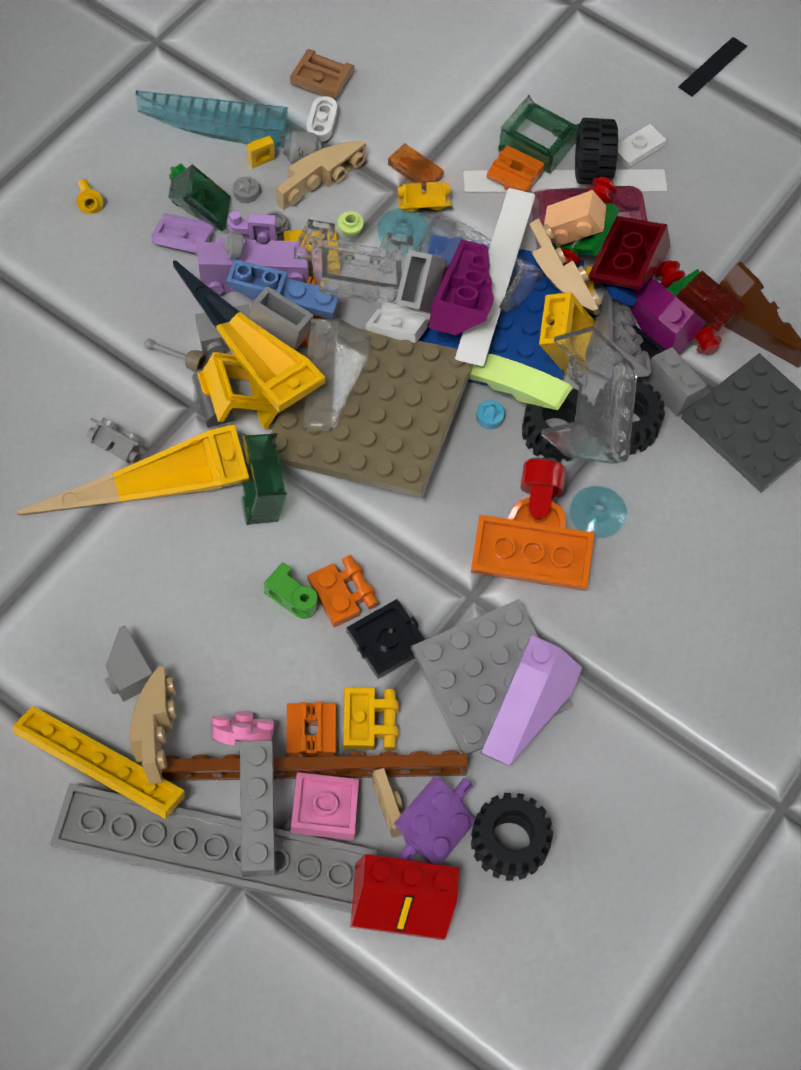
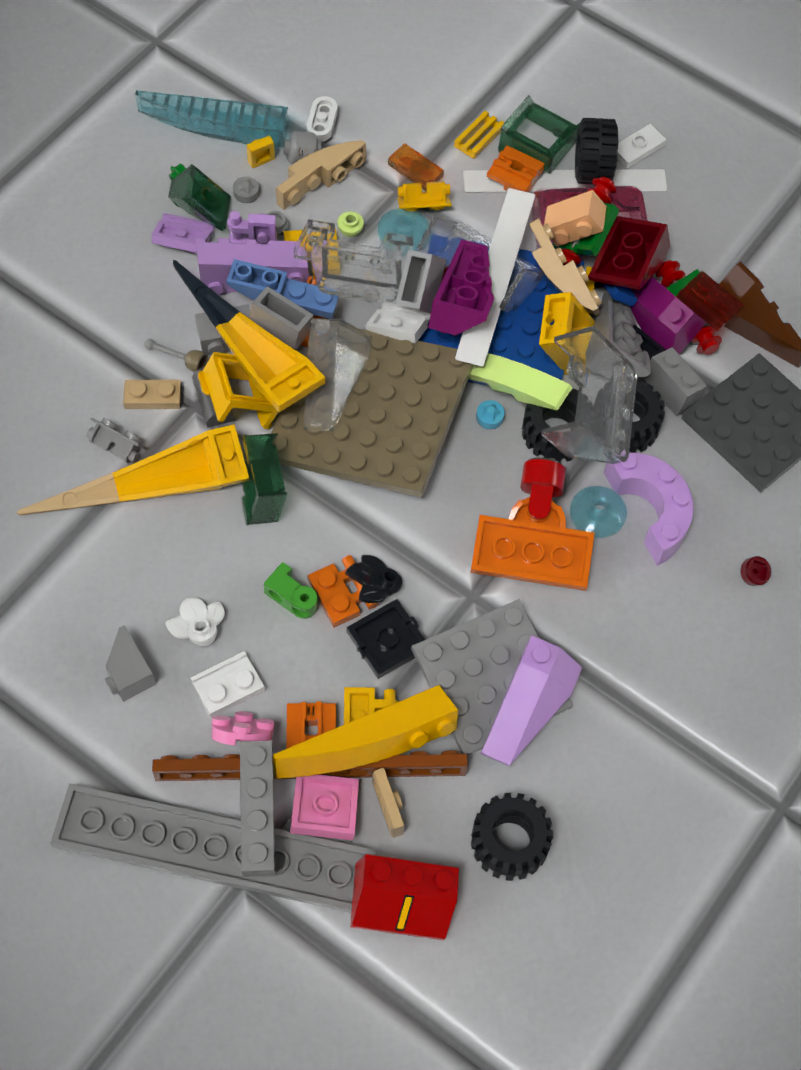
(89, 199): yellow plate -> none
(97, 761): yellow plate -> none
(151, 721): tan slope -> none
(152, 394): none -> tan plate
(194, 618): none -> white plate
(227, 684): none -> white plate
(234, 245): light grey tile -> none
(321, 74): medium nougat plate -> none
(372, 737): none -> yellow slope
(376, 579): none -> black plate
(435, 821): medium lavender plate -> none
(483, 118): none -> yellow tile
(665, 491): none -> lavender brick
(712, 66): black sticker -> none
(755, 571): none -> dark red tile

